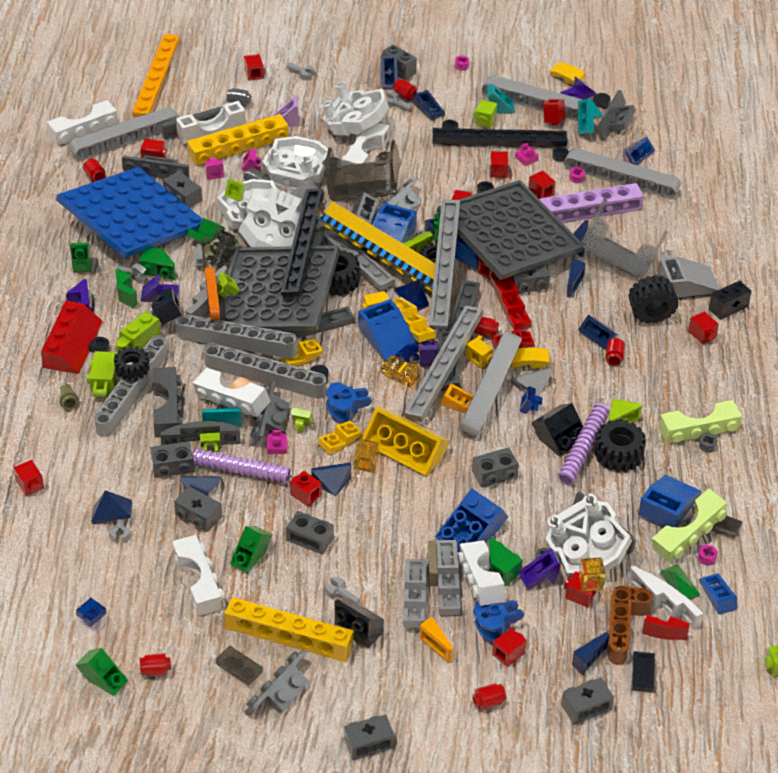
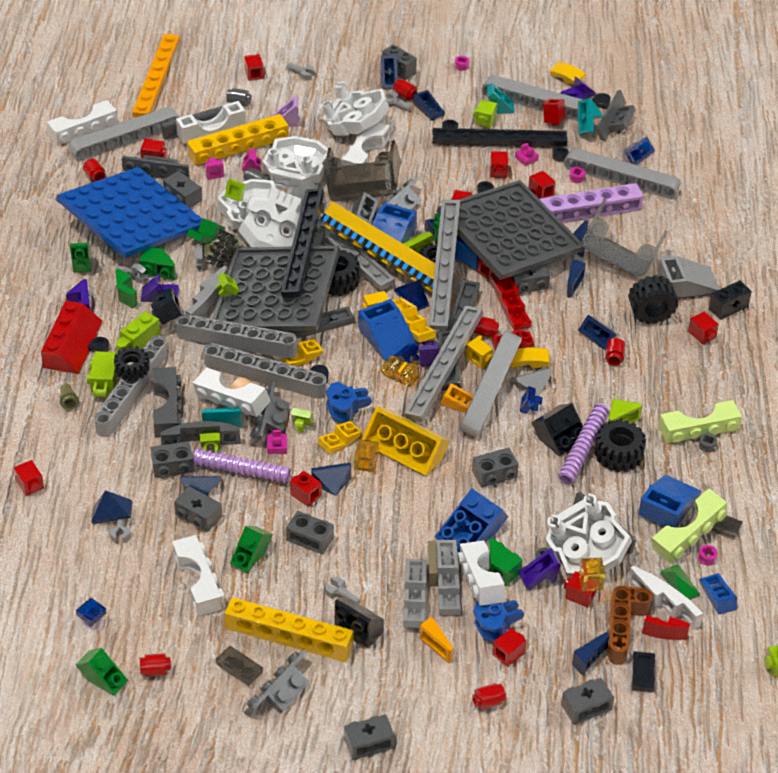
(212, 294): orange beam -> none

